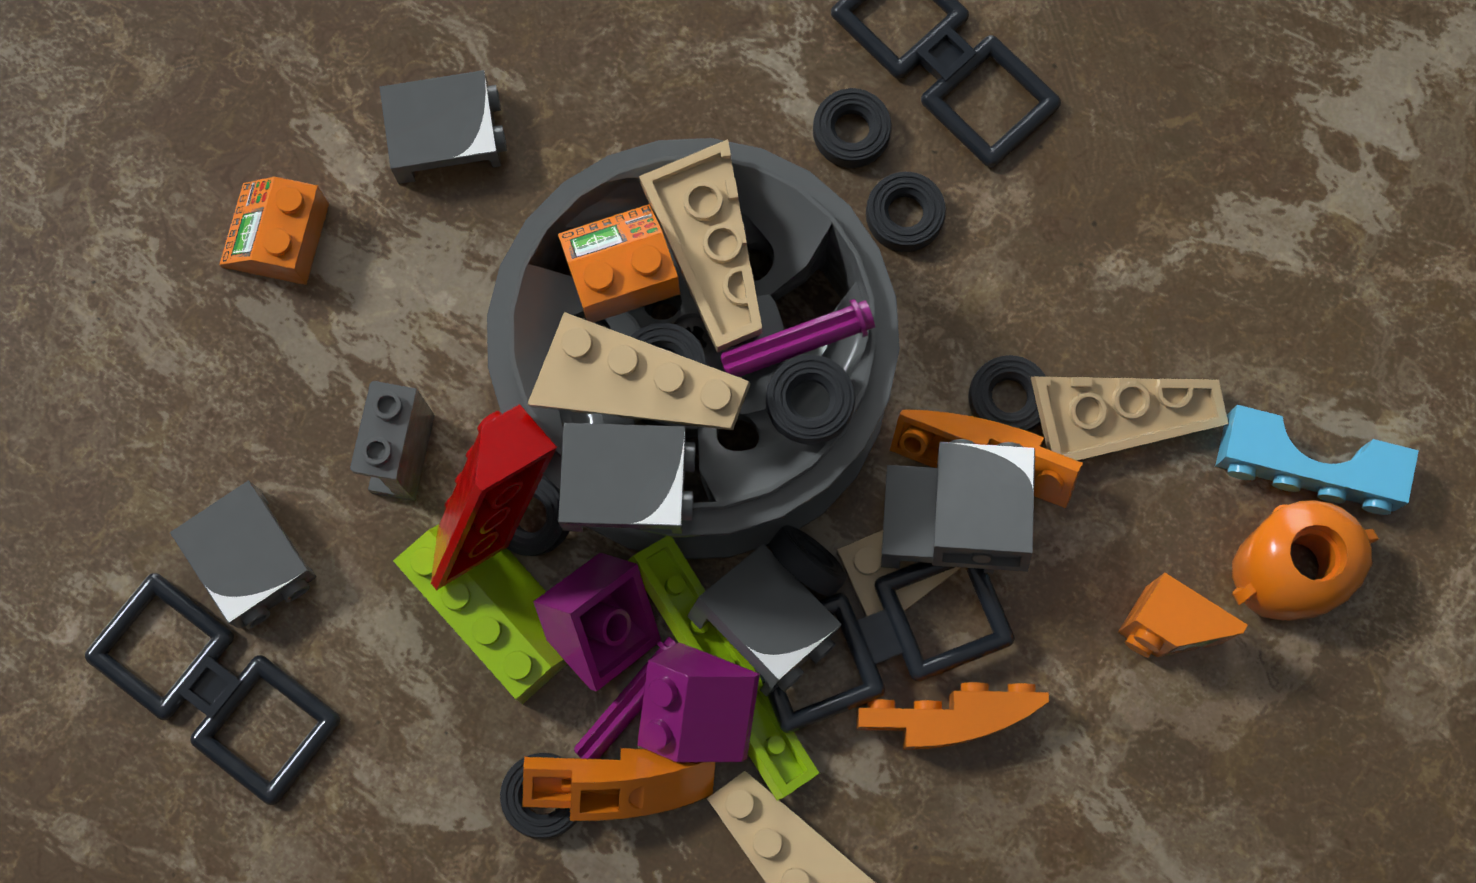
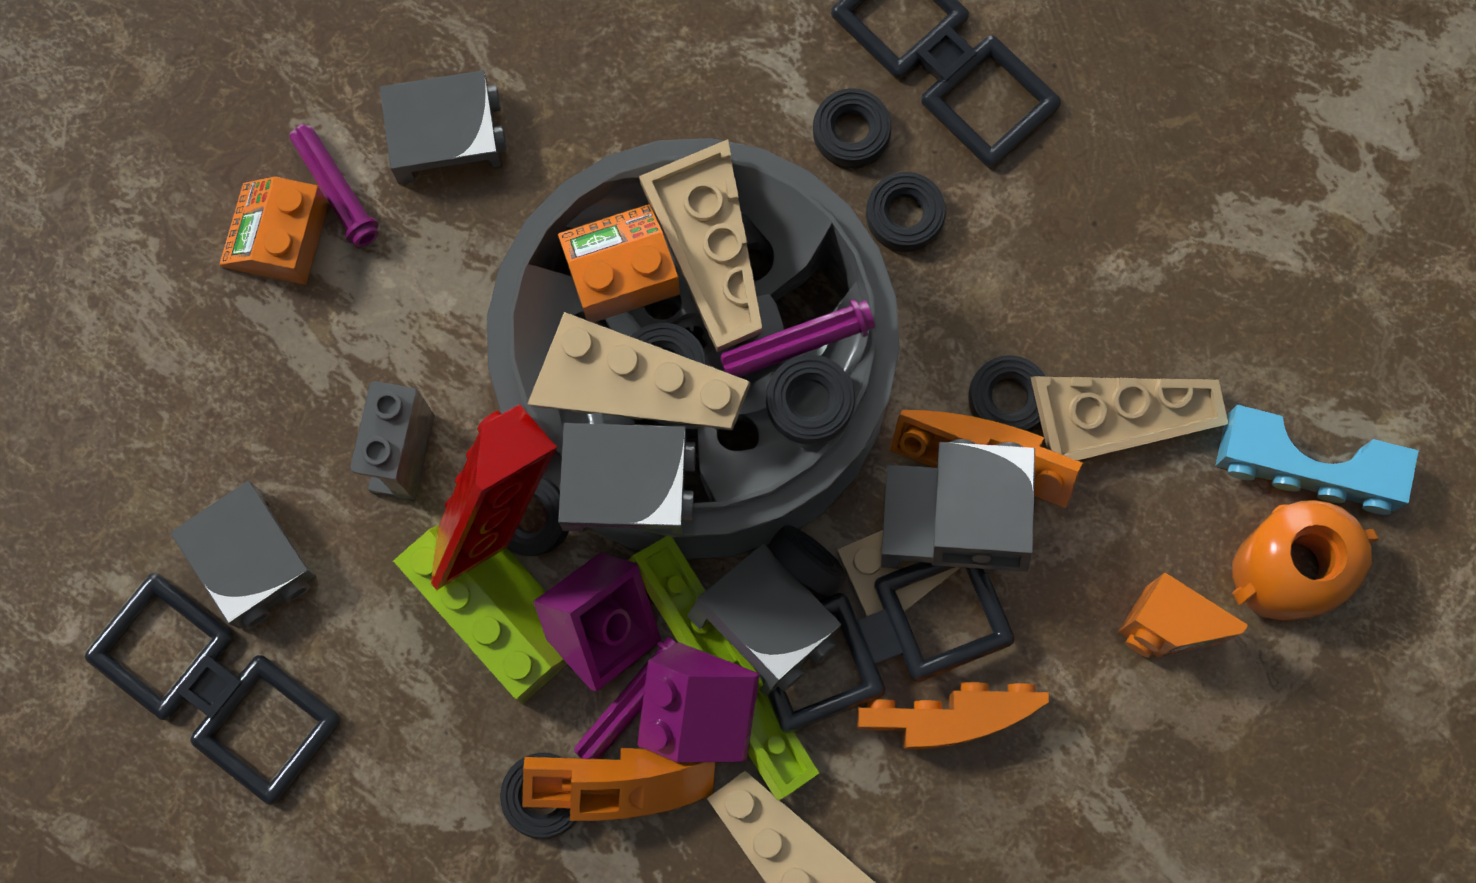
(359, 227): none -> magenta axle

